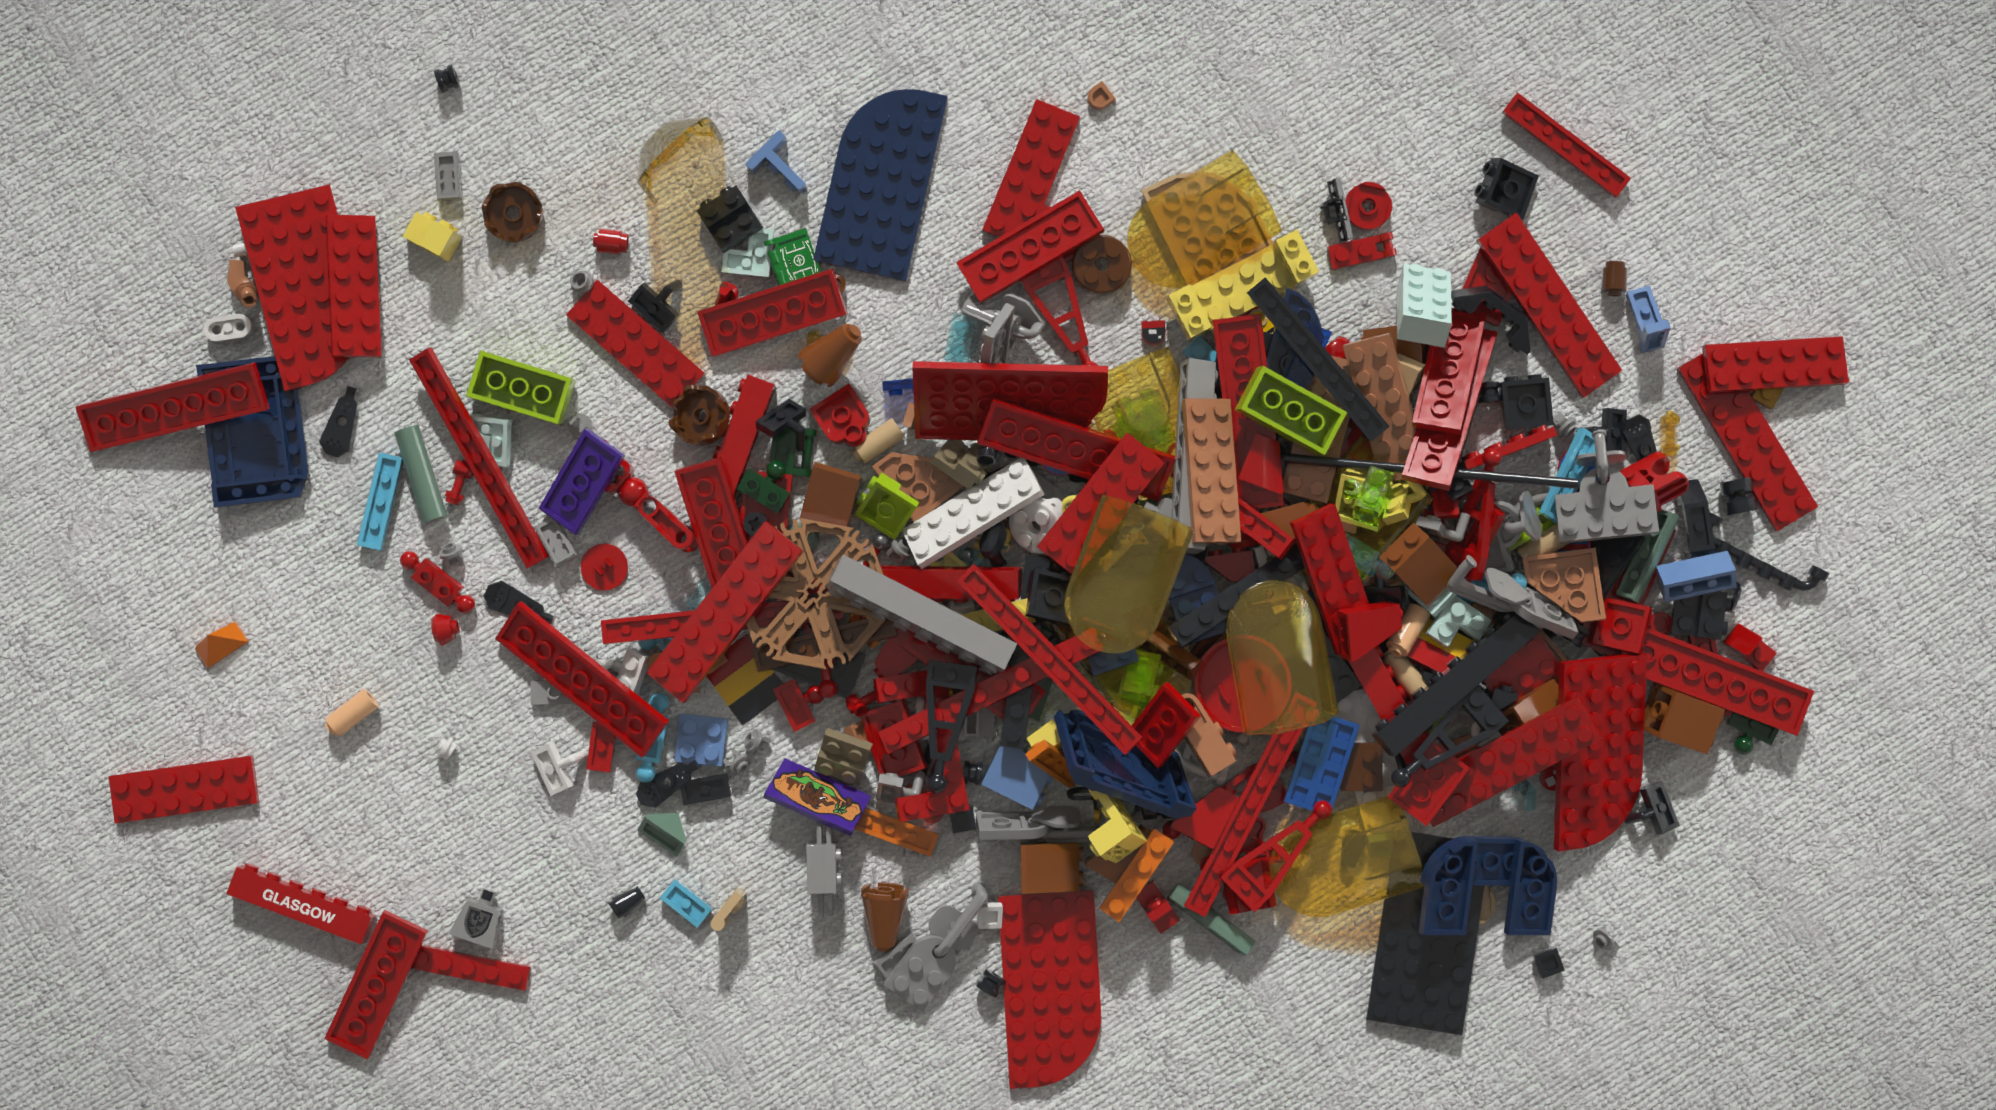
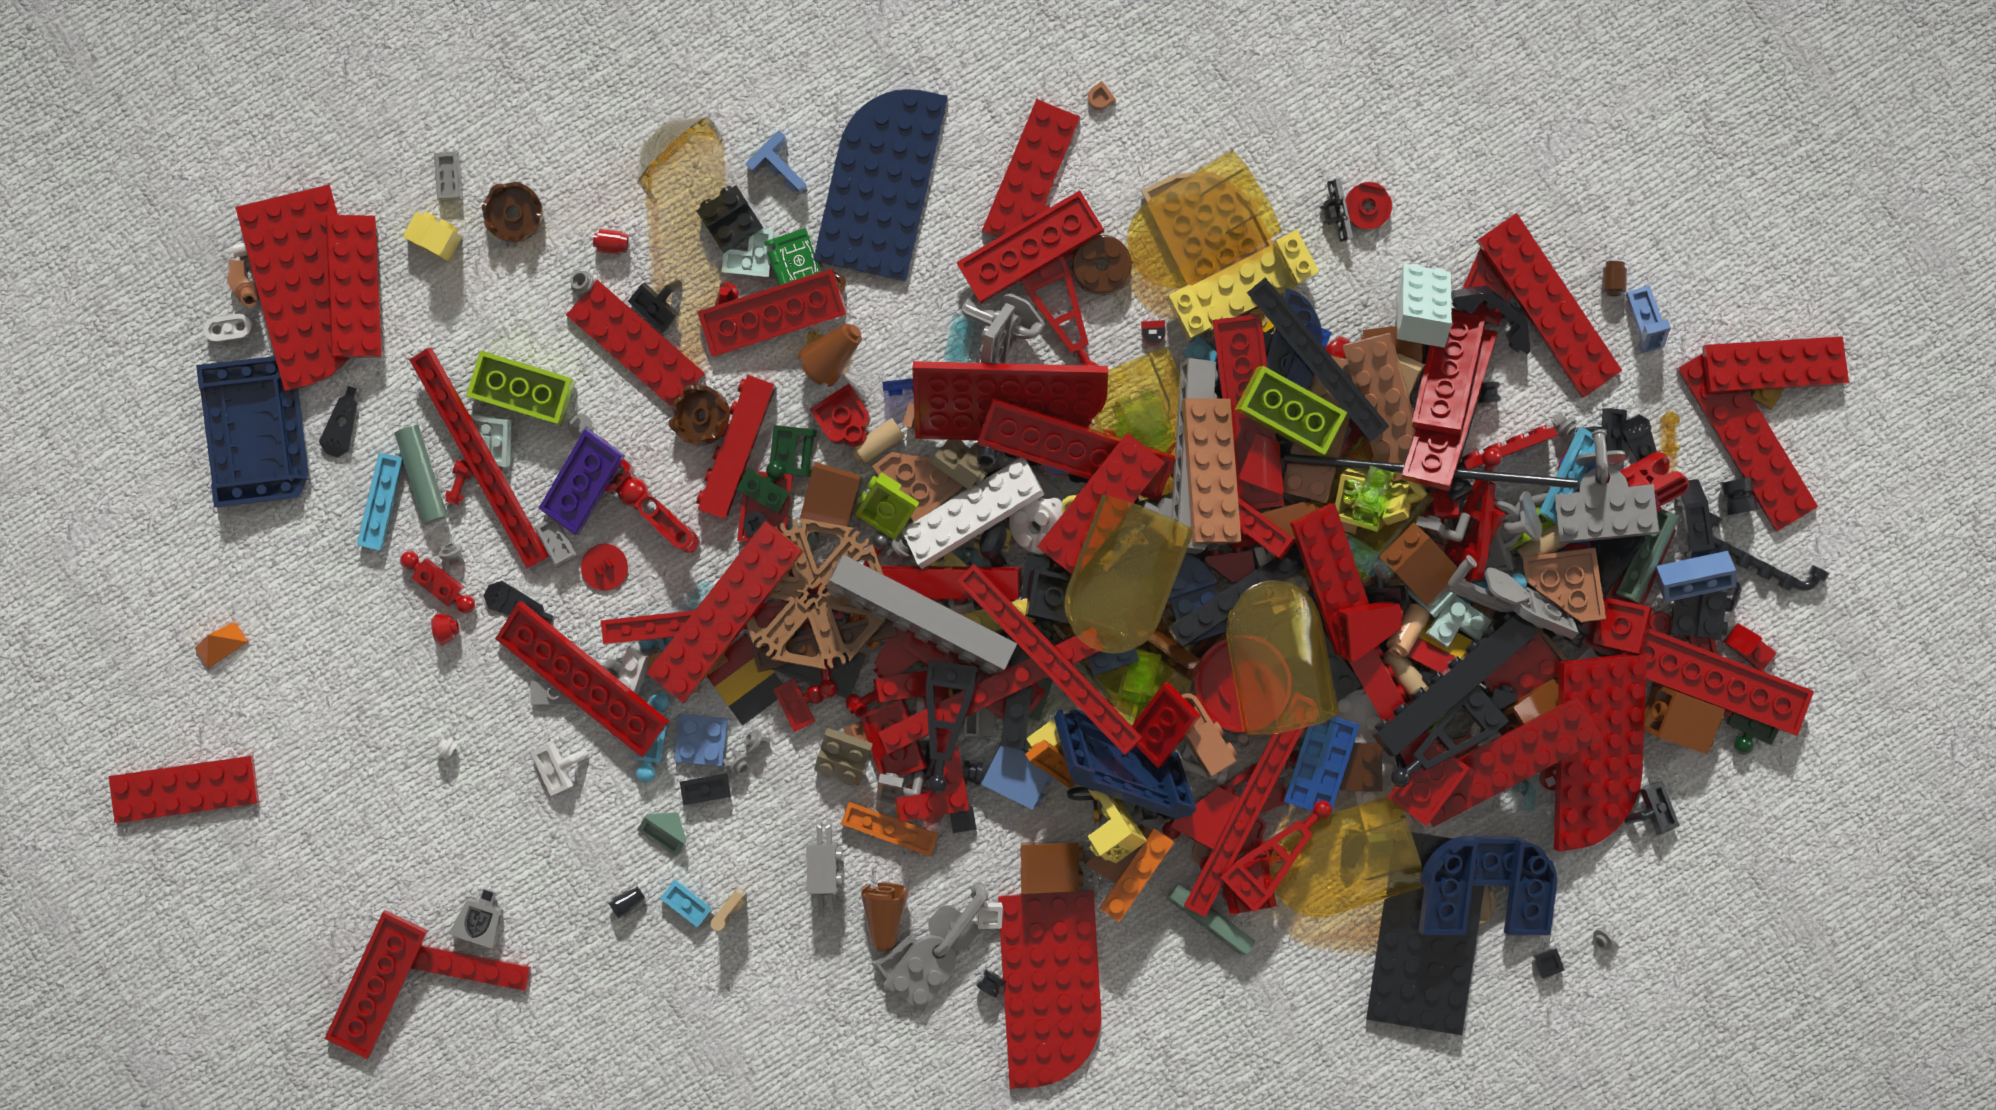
(172, 407): red plate -> none
(301, 904): red brick -> none
(351, 713): light nougat brick -> none
(447, 78): black wheel -> none
(600, 749): red plate -> none
(660, 791): black piece -> none
(712, 515): red plate -> none
(782, 418): black plate -> none
(817, 797): tile -> none
(1031, 825): light grey plate -> none
(1157, 907): red bracket -> none
(1360, 251): red plate -> none
(1506, 187): black plate -> none
(1526, 402): black plate -> none
(1566, 145): red plate -> none

